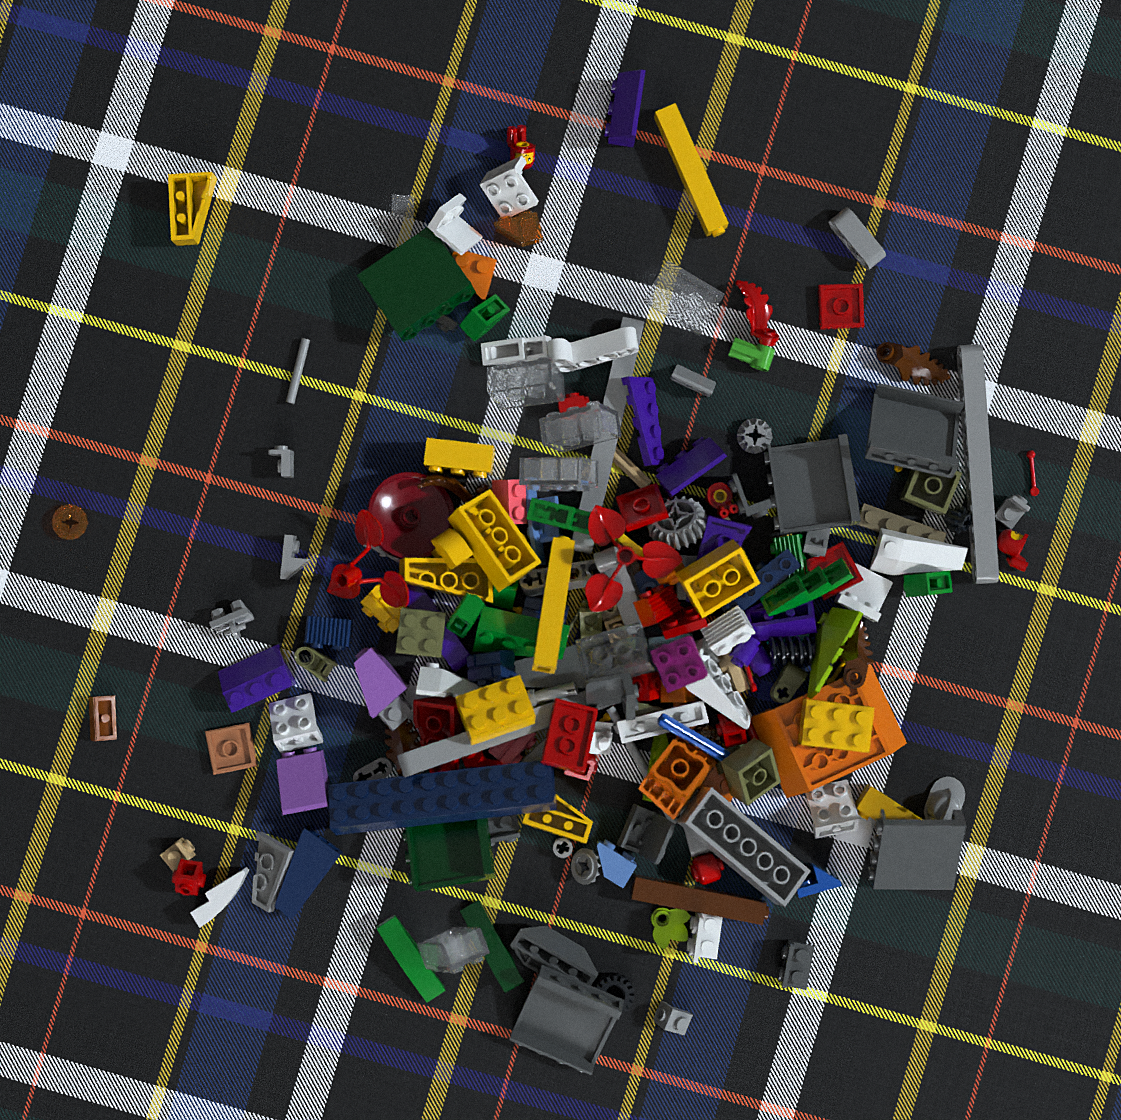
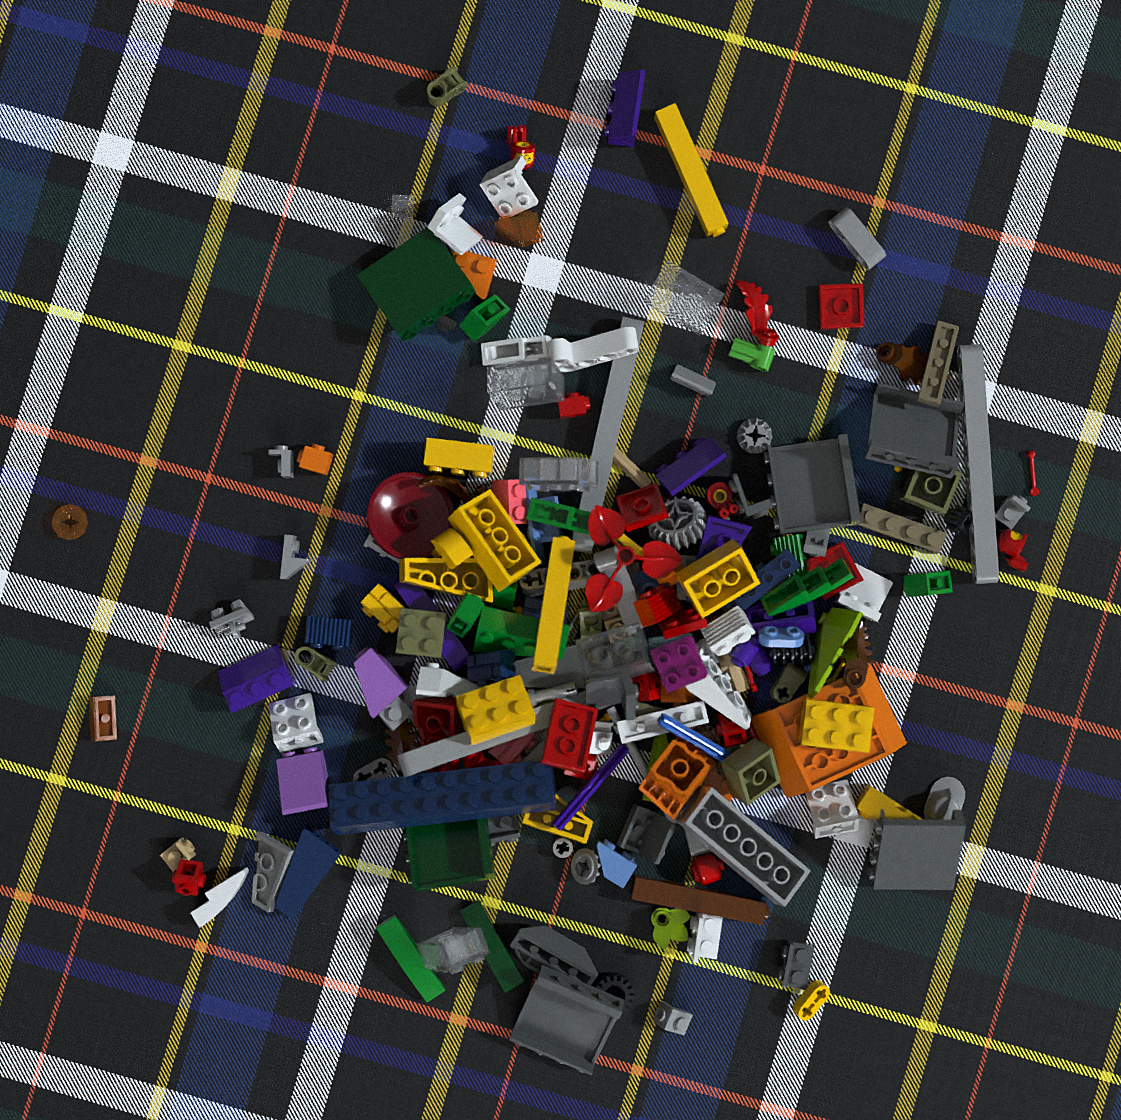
(189, 204): yellow wedge -> none
(231, 748): nougat tile -> none
(297, 372): light grey bar -> none
(315, 459): none -> orange brick
(347, 578): red plant -> none
(449, 84): none -> olive piece
(580, 427): clear brick -> none
(590, 787): none -> dark purple axle
(646, 420): dark purple wing -> none
(781, 637): none -> medium blue plate
(811, 1000): none -> yellow beam
(822, 882): blue slope -> none
(909, 554): white wedge -> none
(938, 364): none -> dark tan plate

